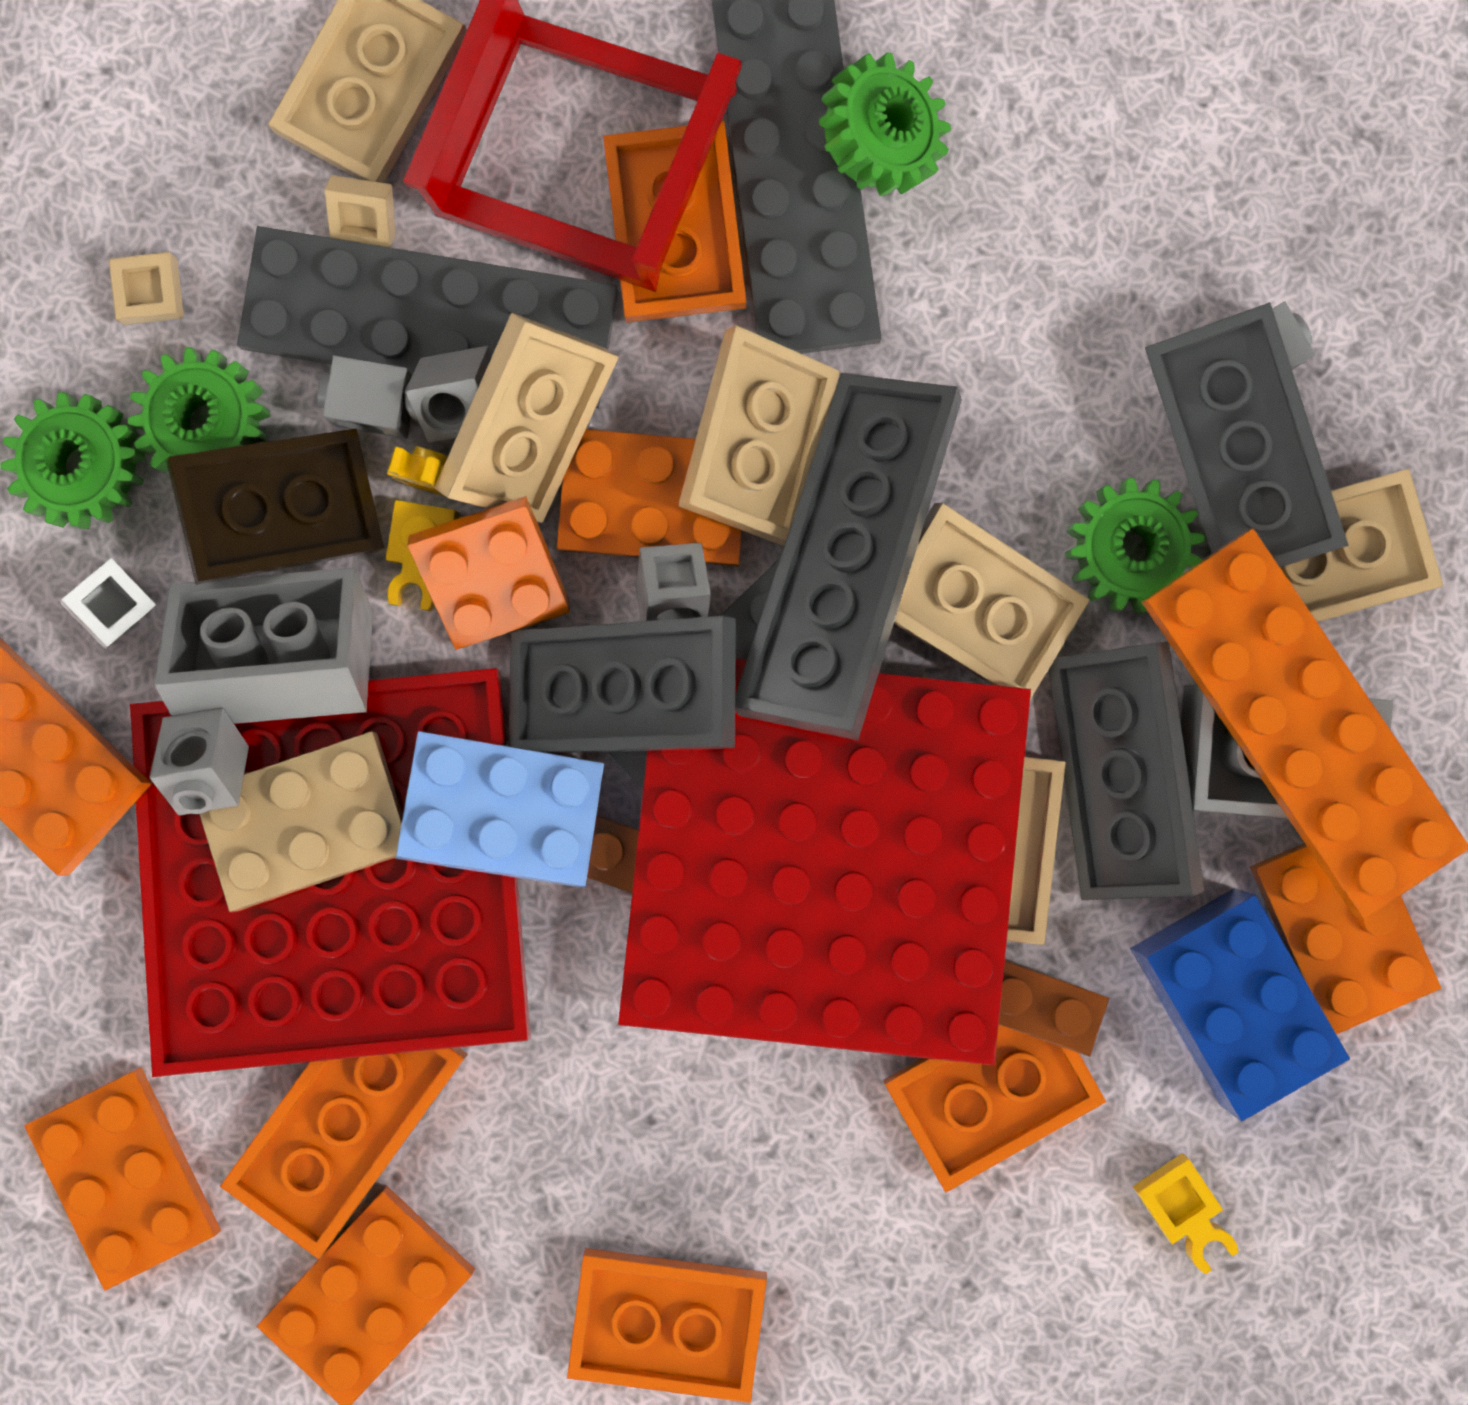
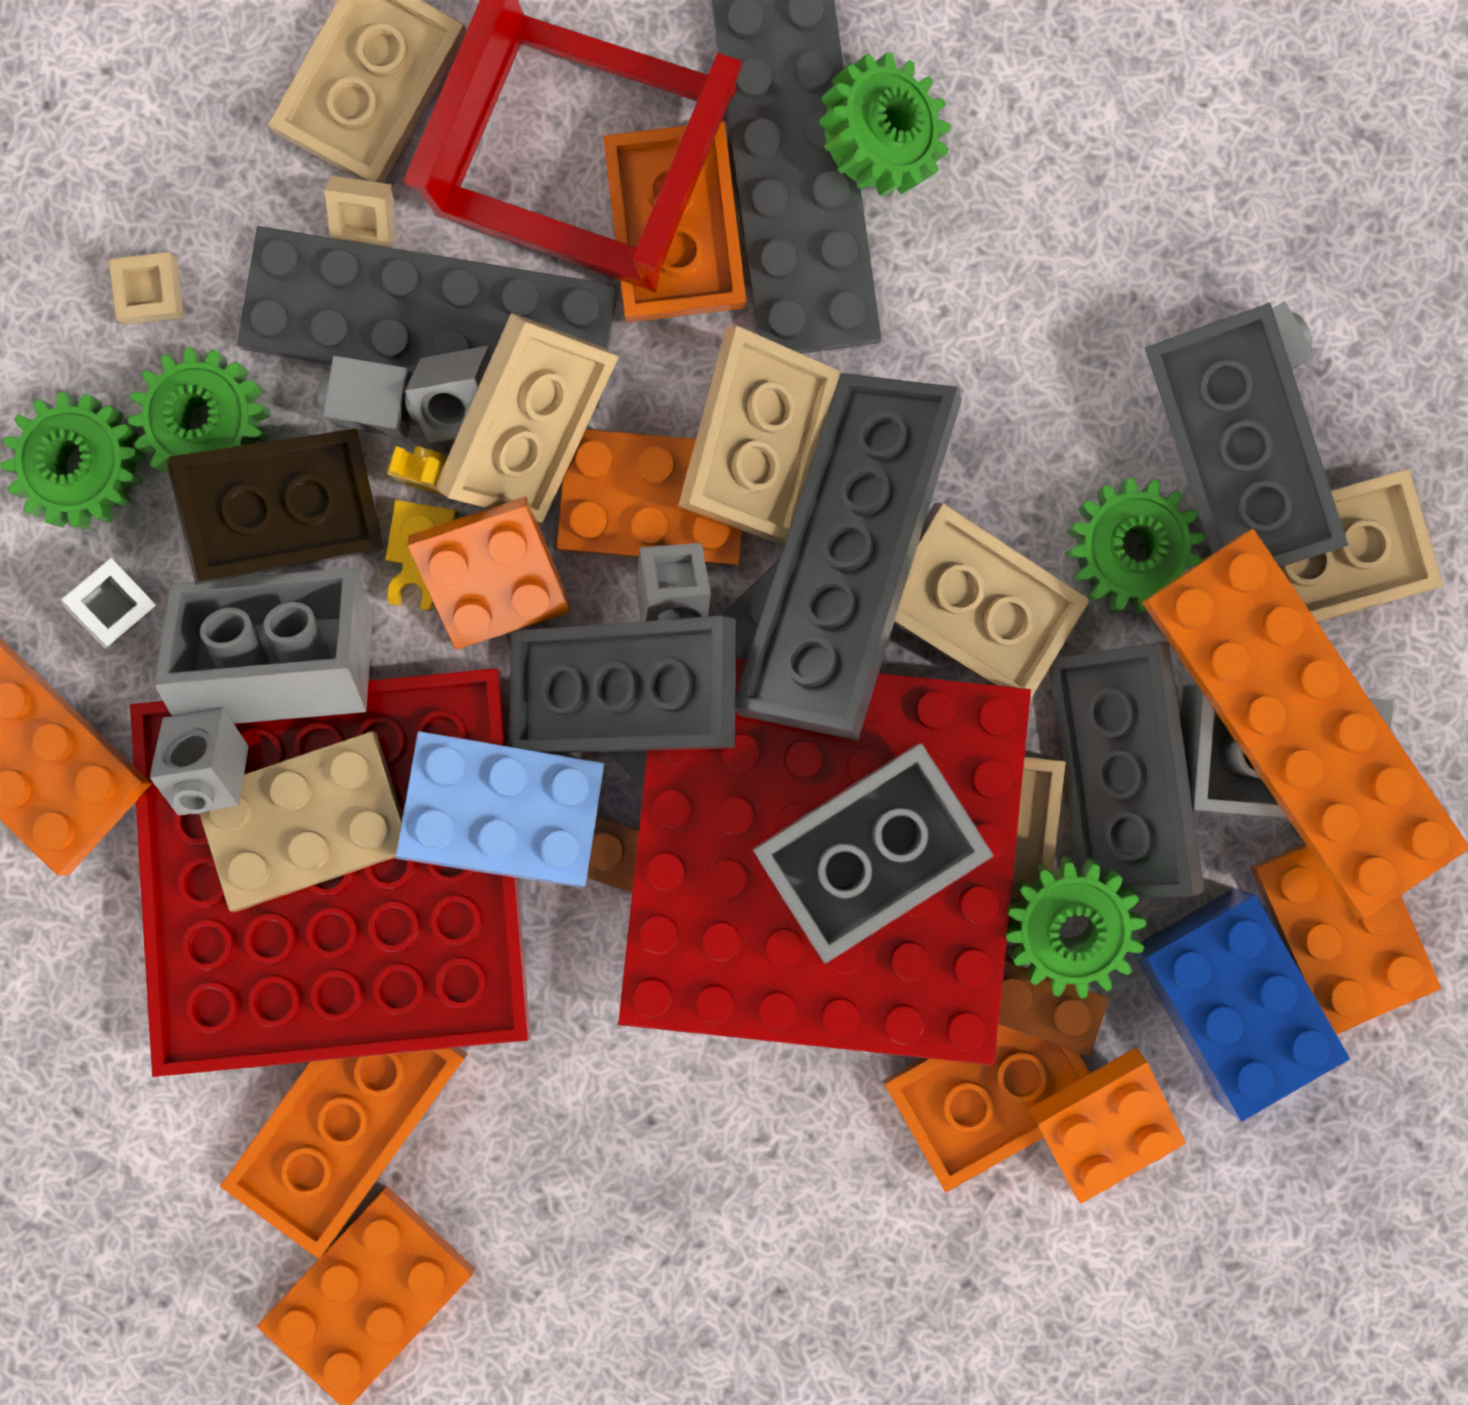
(122, 1178): orange plate -> none
(667, 1325): orange plate -> none
(872, 852): none -> light grey brick
(1095, 951): none -> bright green gear
(1107, 1125): none -> orange plate
(1183, 1208): yellow plate -> none

